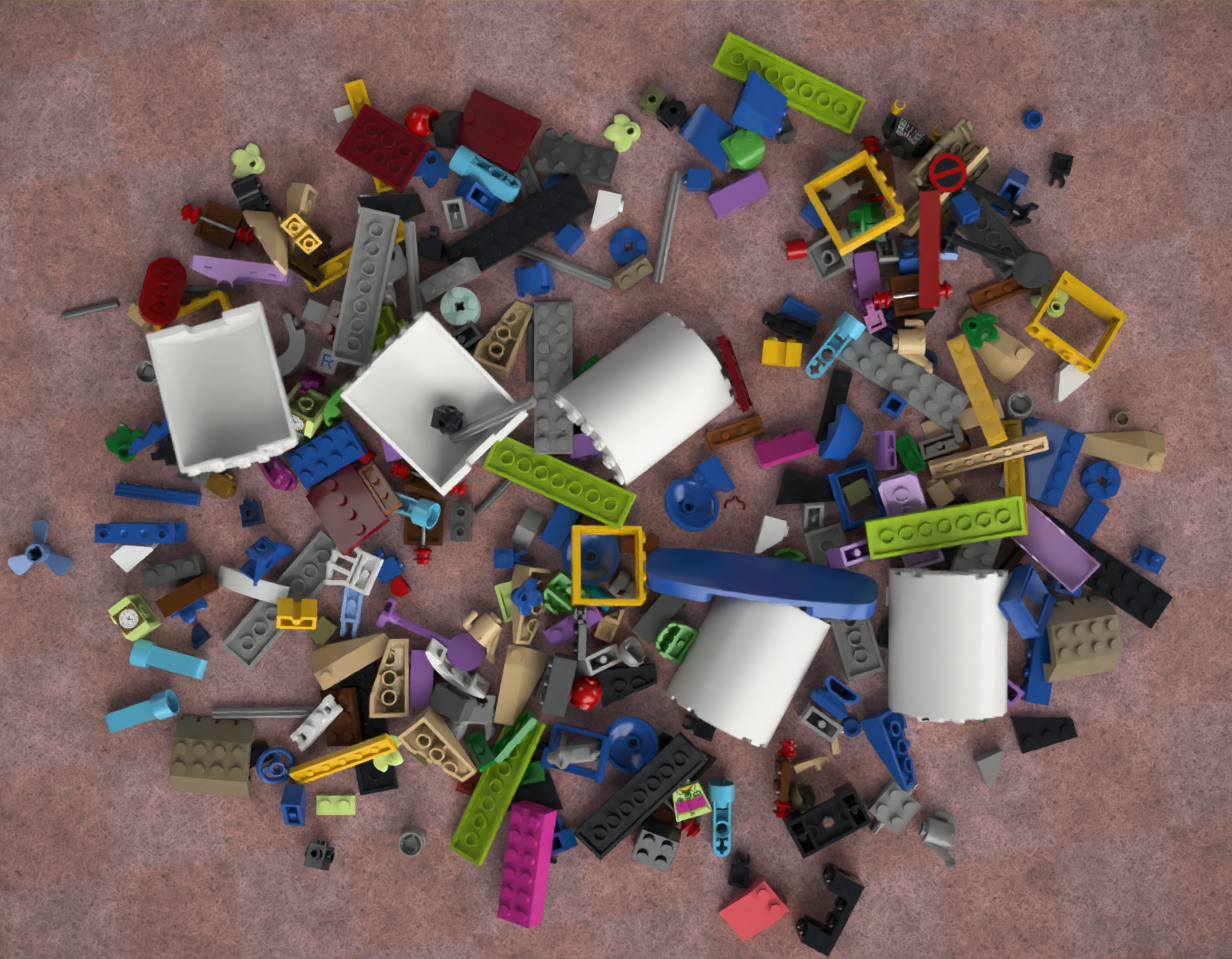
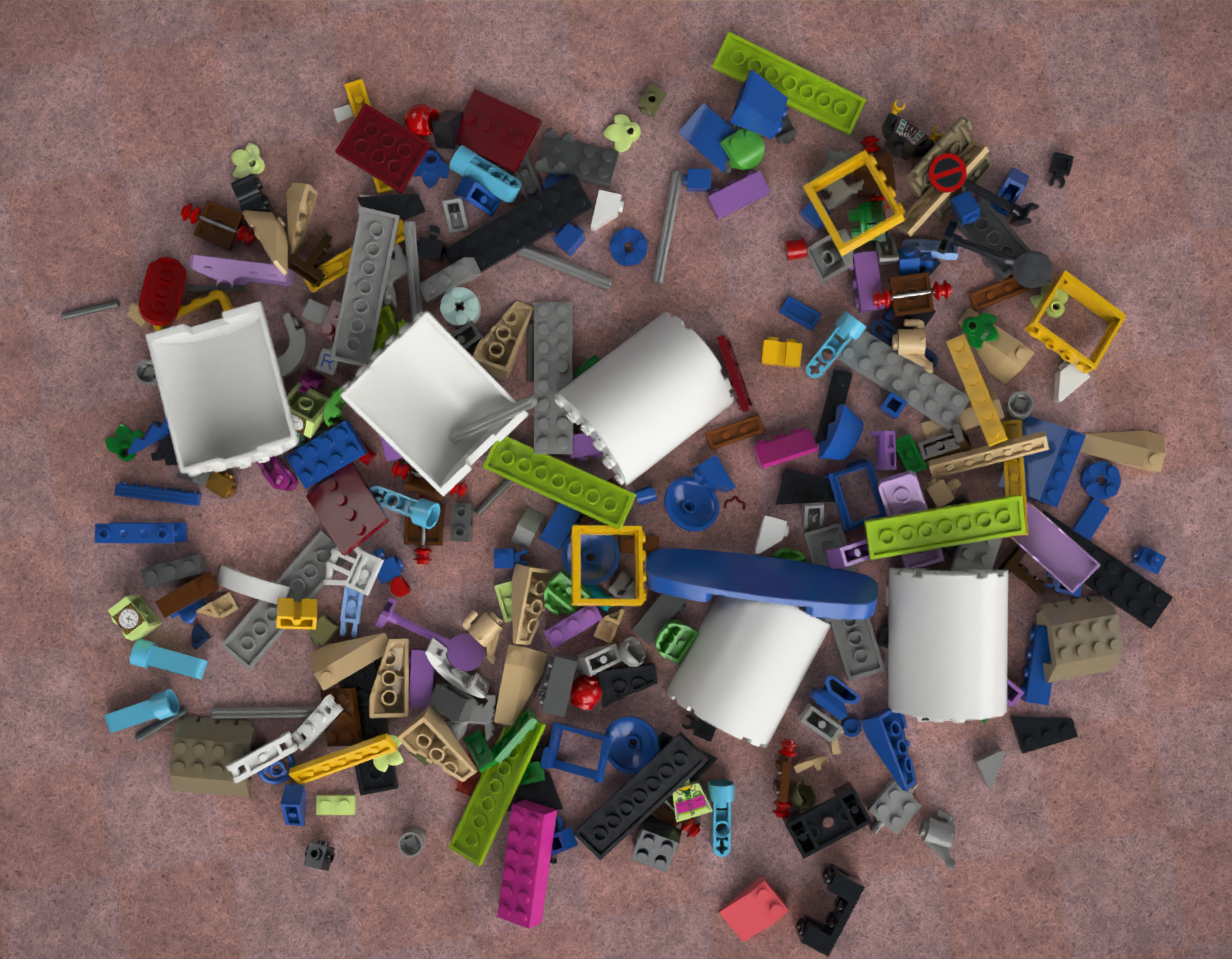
(57, 563): medium blue piece -> none
(130, 554): white slope -> none
(160, 725): none -> dark grey bar
(220, 607): none -> tan slope
(258, 515): dark blue brick -> none
(262, 757): none -> white plate
(264, 556): blue piece -> none
(301, 232): yellow slope -> none
(380, 488): dark orange tile -> none
(447, 419): black brick -> none
(527, 596): blue plate -> none
(534, 280): blue brick -> none
(575, 753): light grey animal -> none
(580, 632): black hinge -> none
(632, 272): dark tan plate -> none
(646, 495): none -> blue brick
(669, 120): black brick -> none
(739, 873): black plate -> none
(790, 326): black hinge -> none
(856, 491): olive brick -> none
(873, 318): magenta plate -> none
(929, 249): red tile -> none
(1027, 580): blue piece -> none
(1032, 119): blue plate -> none
(1120, 419): dark tan plate -> none

